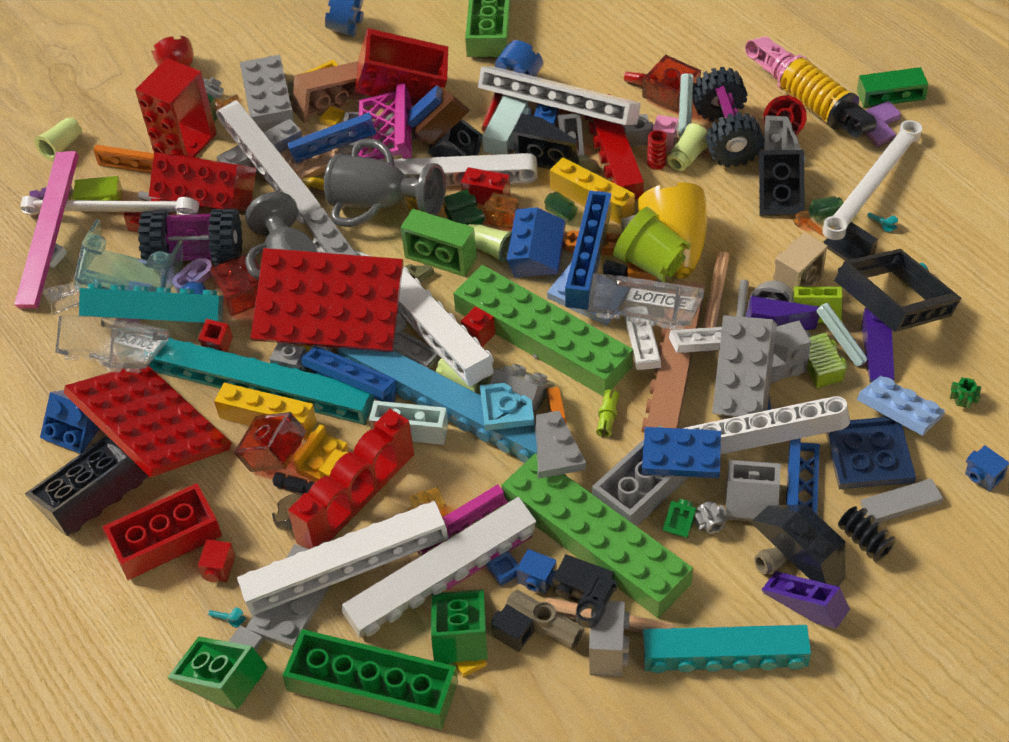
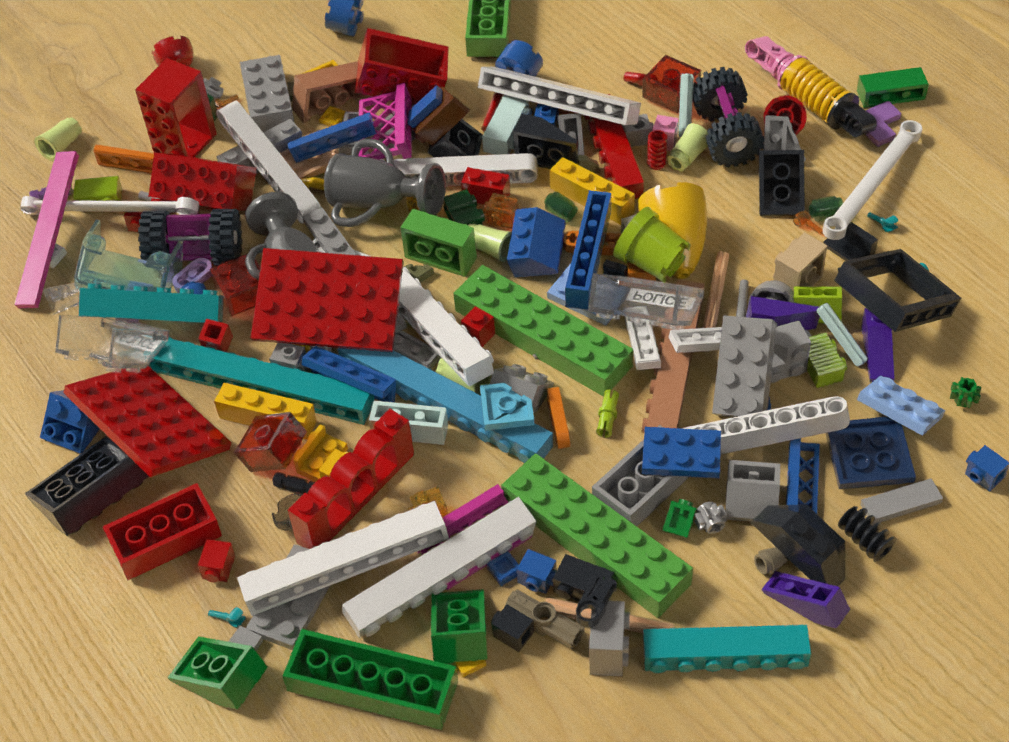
(556, 446): light grey wing -> none

